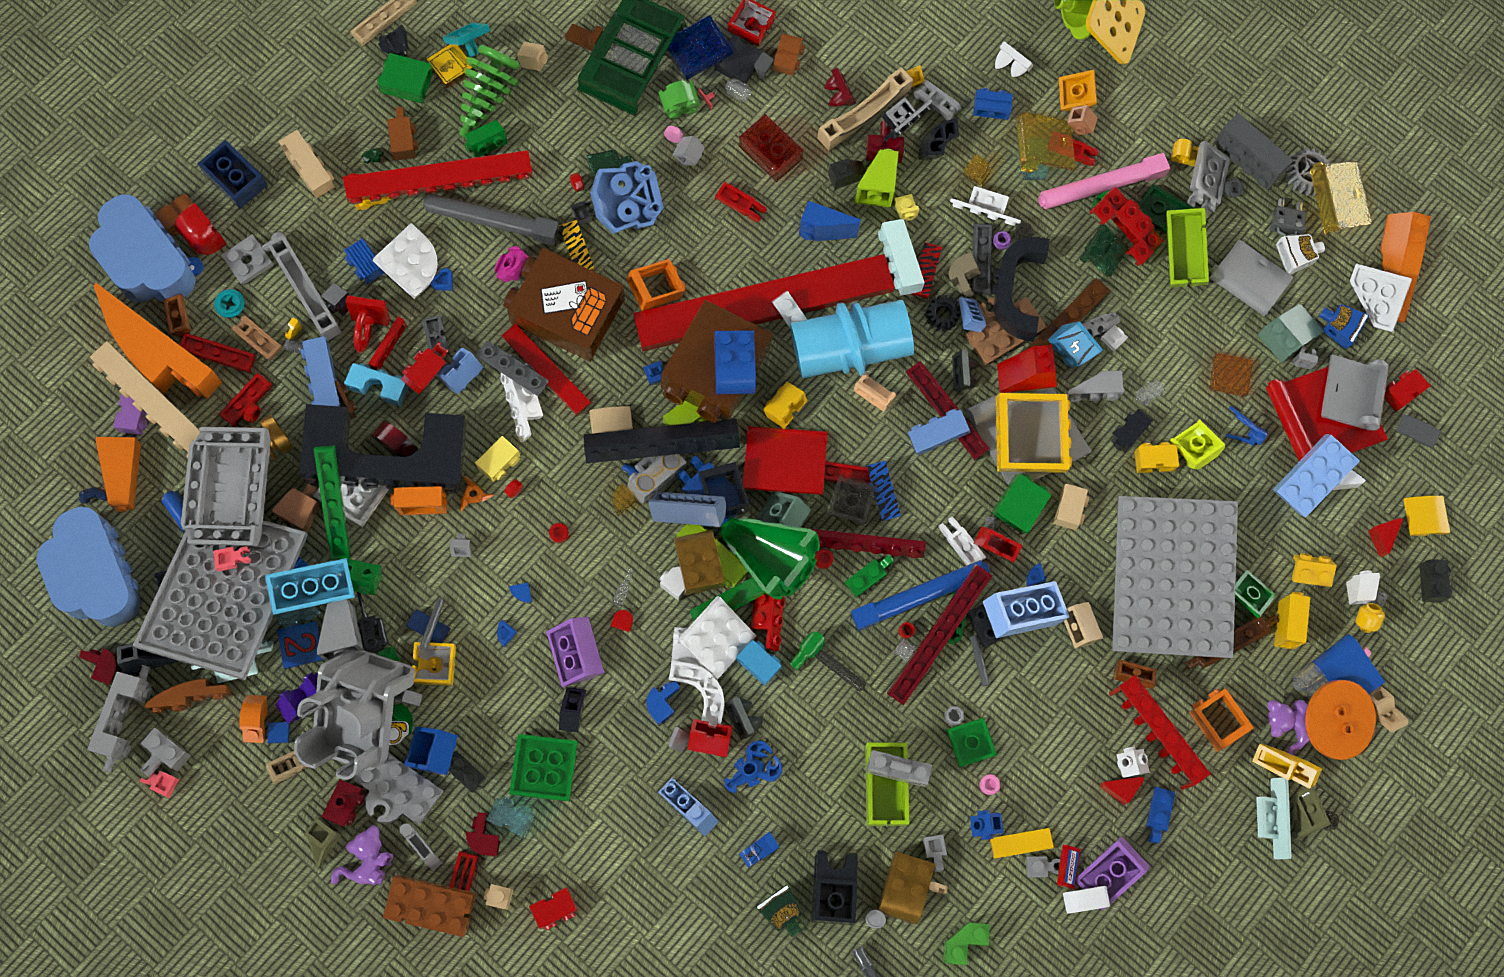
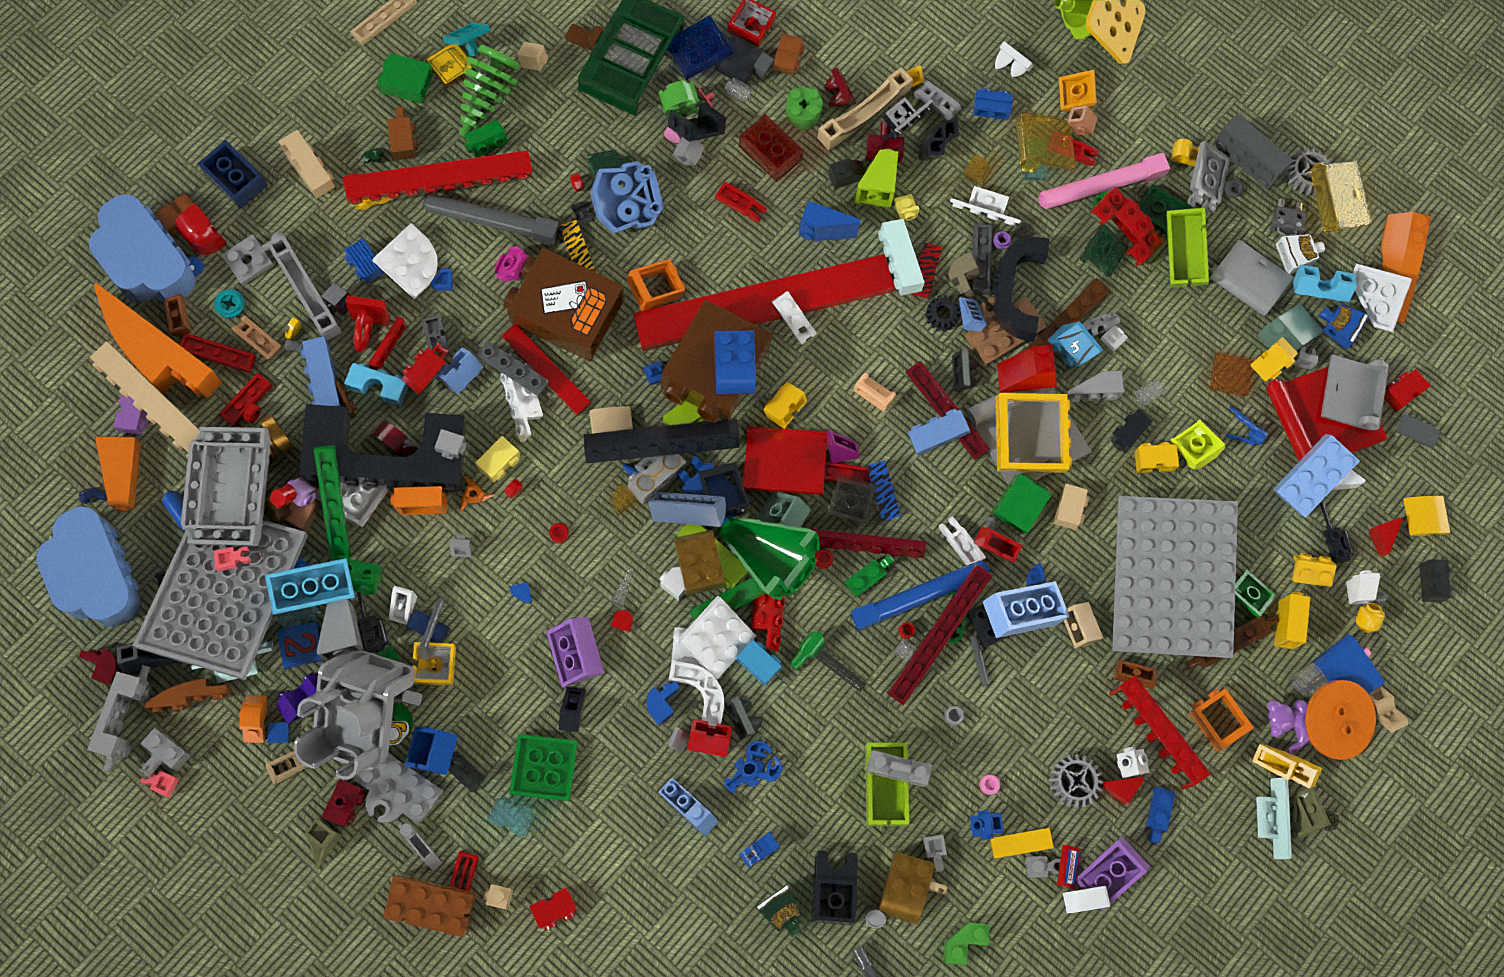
(280, 501): none -> leg
(304, 490): none -> lavender head
(365, 848): medium lavender animal -> none
(395, 42): black brick -> none
(402, 605): none -> white slope
(450, 444): none -> light grey brick
(479, 841): dark red brick -> none
(505, 633): blue tile -> none
(706, 125): none -> black panel
(803, 108): none -> bright green brick
(841, 448): none -> magenta slope
(852, 338): medium azure piece -> none
(971, 742): green tile -> none
(1069, 777): none -> light grey gear
(1274, 359): none -> yellow brick
(1334, 543): none -> black piece
(1338, 288): none -> medium azure arch

